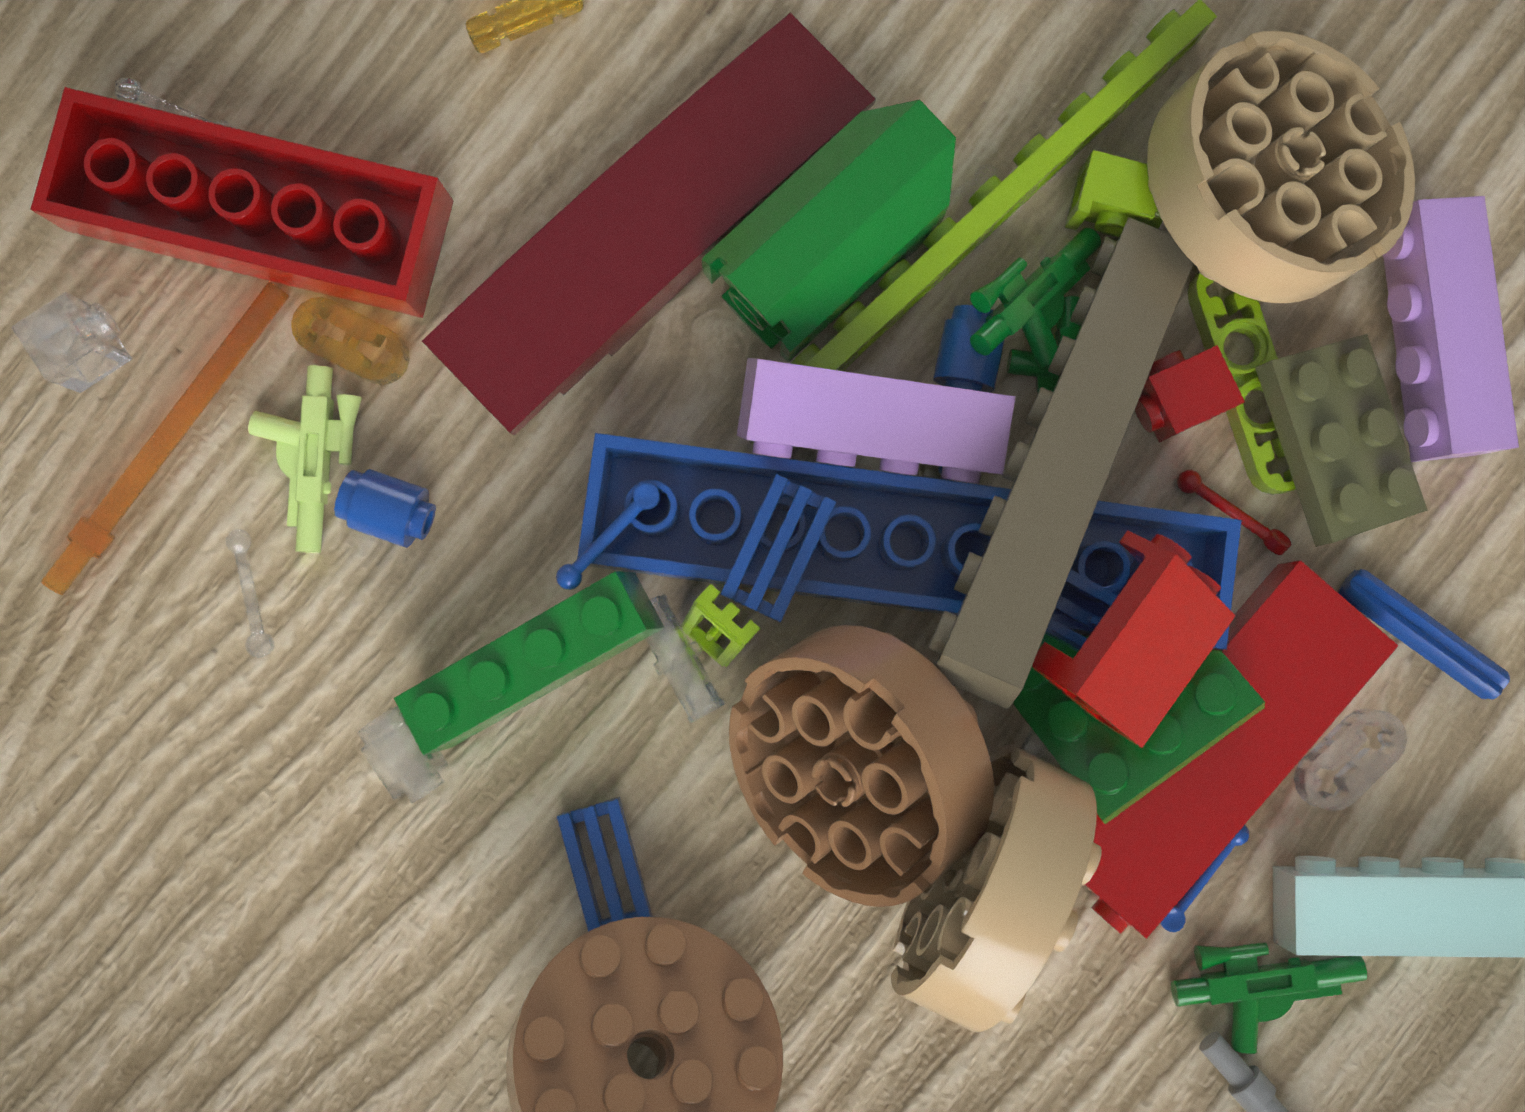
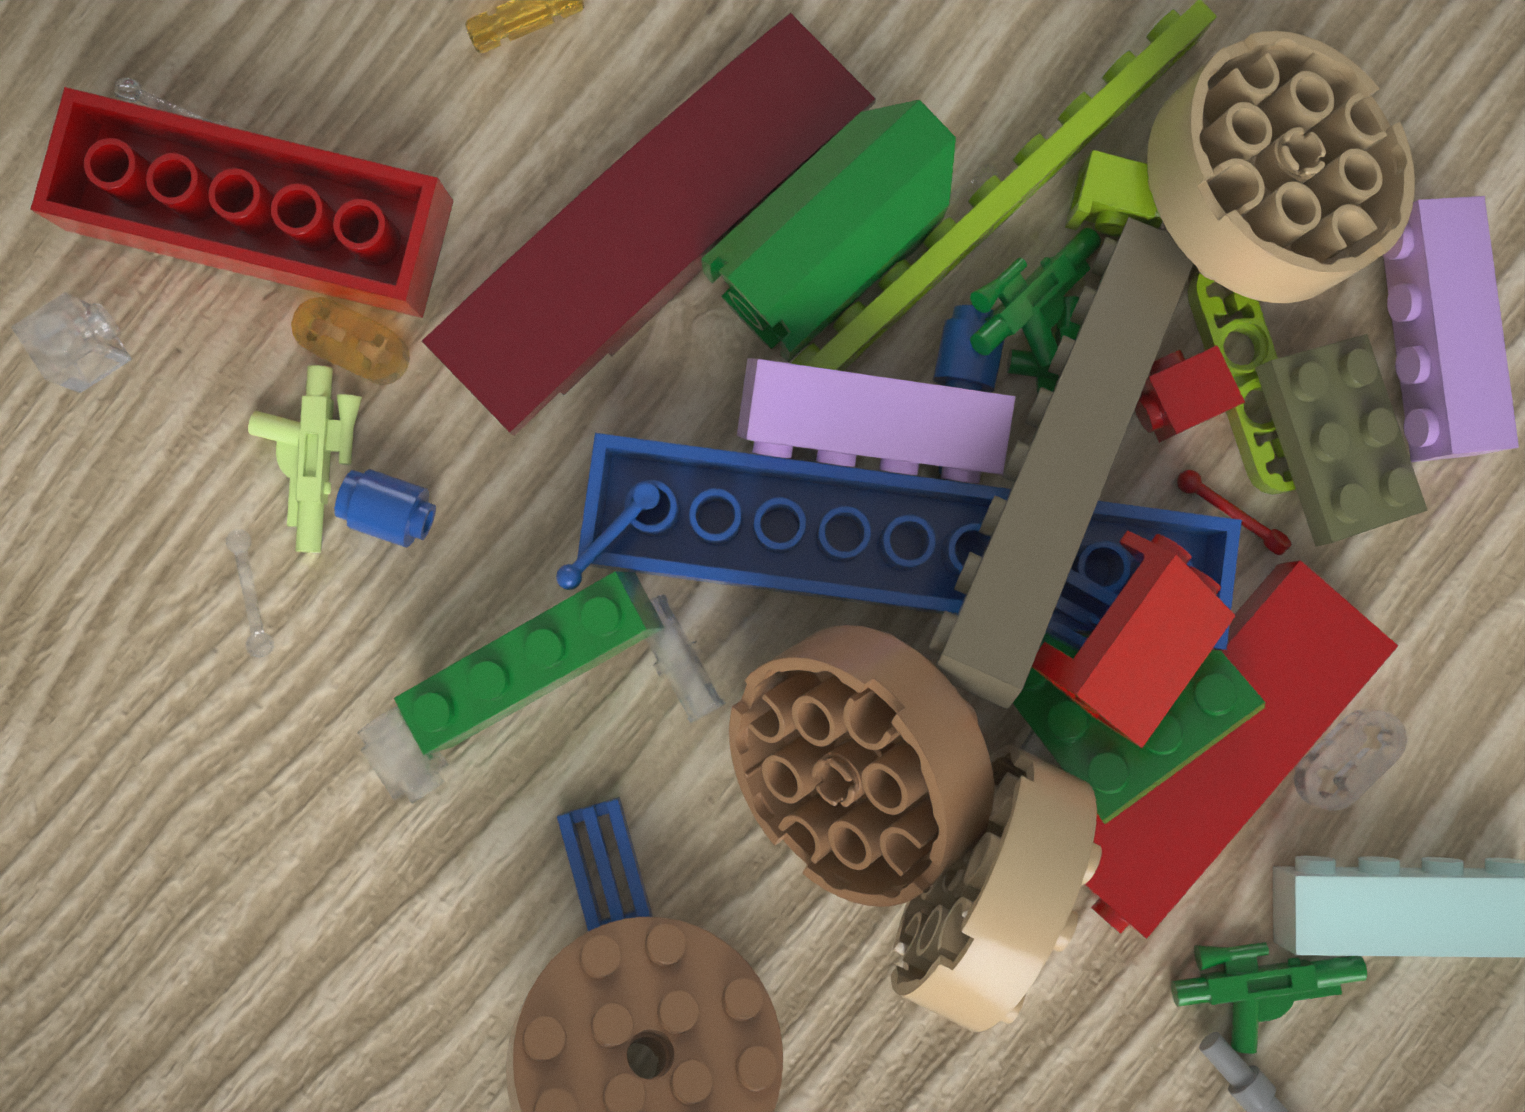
(93, 535): clear orange bar -> none
(722, 624): lime tile -> none
(802, 497): blue tile -> none
(1176, 919): blue hinge -> none
(1424, 634): blue axle -> none

